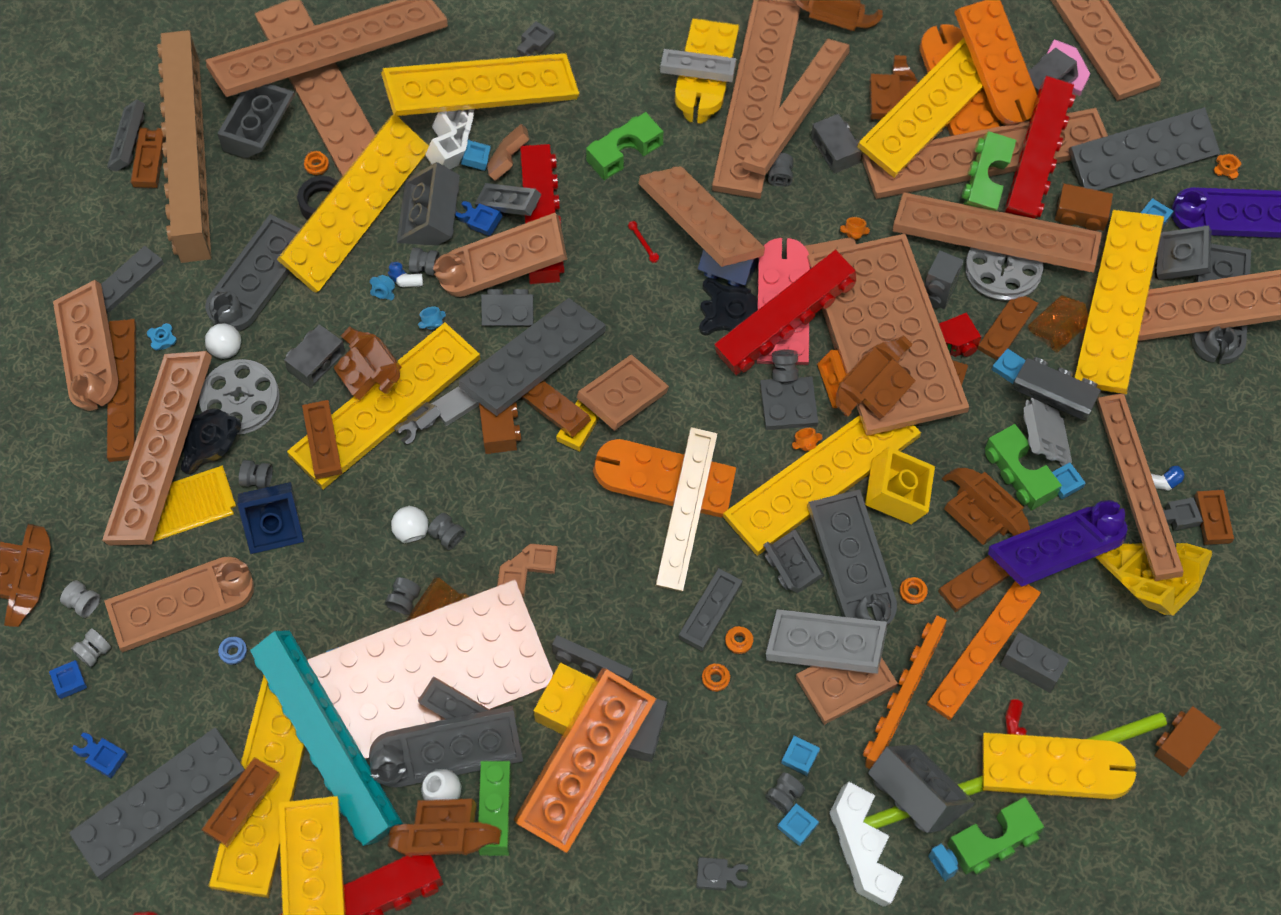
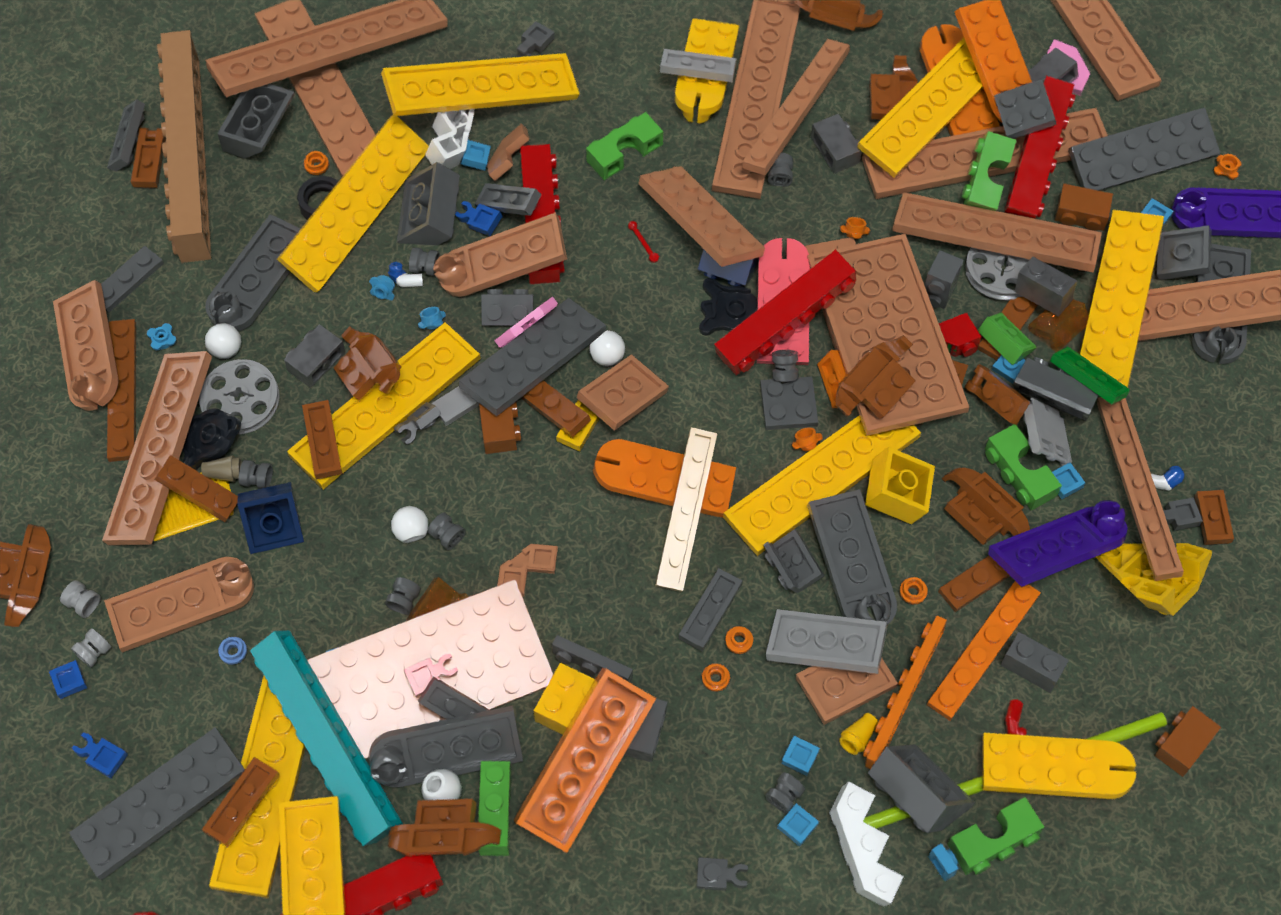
(197, 488): none -> dark orange plate
(222, 469): none -> dark tan cone
(422, 672): none -> plate
(526, 322): none -> bright pink tile
(608, 349): none -> white piece
(857, 736): none -> yellow cone
(998, 394): none -> dark orange plate
(1006, 338): none -> bright green slope
(1025, 109): none -> dark grey plate
(1045, 286): none -> flat silver brick
(1090, 375): none -> green tile

